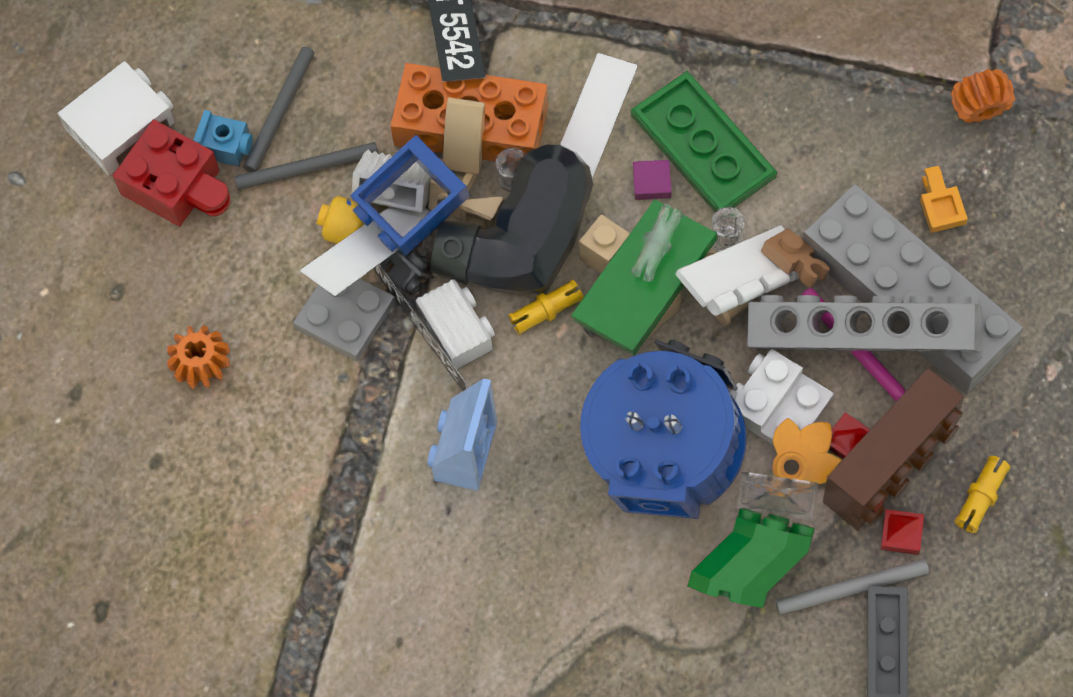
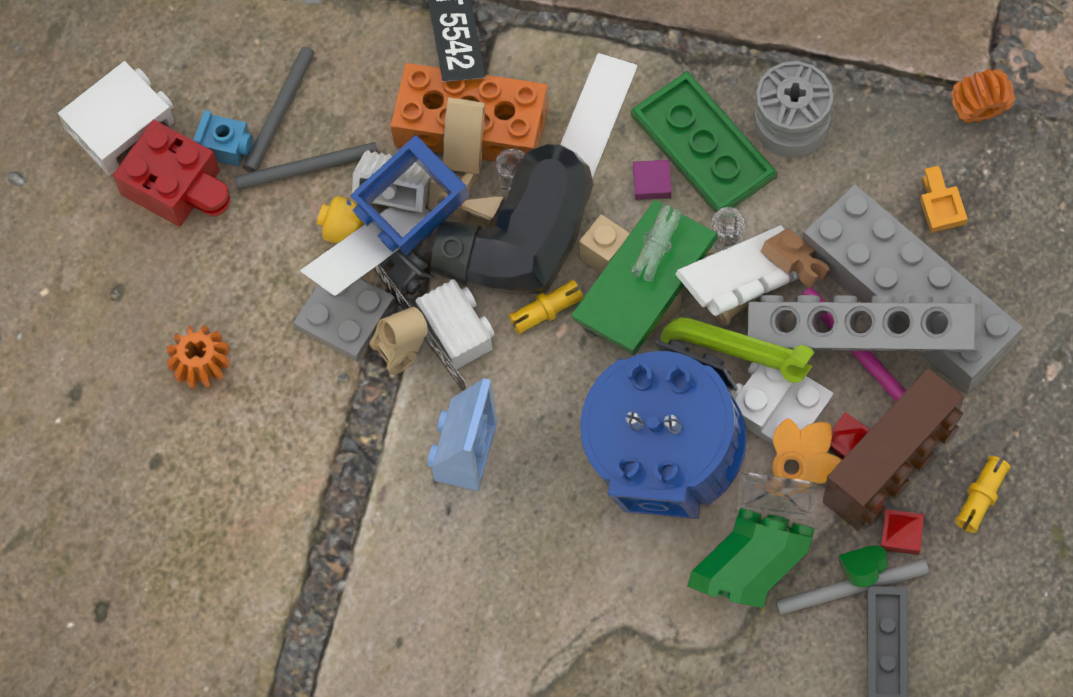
(400, 338): none -> tan piece
(790, 126): none -> light grey wheel
(790, 362): none -> lime piece
(864, 565): none -> green tile

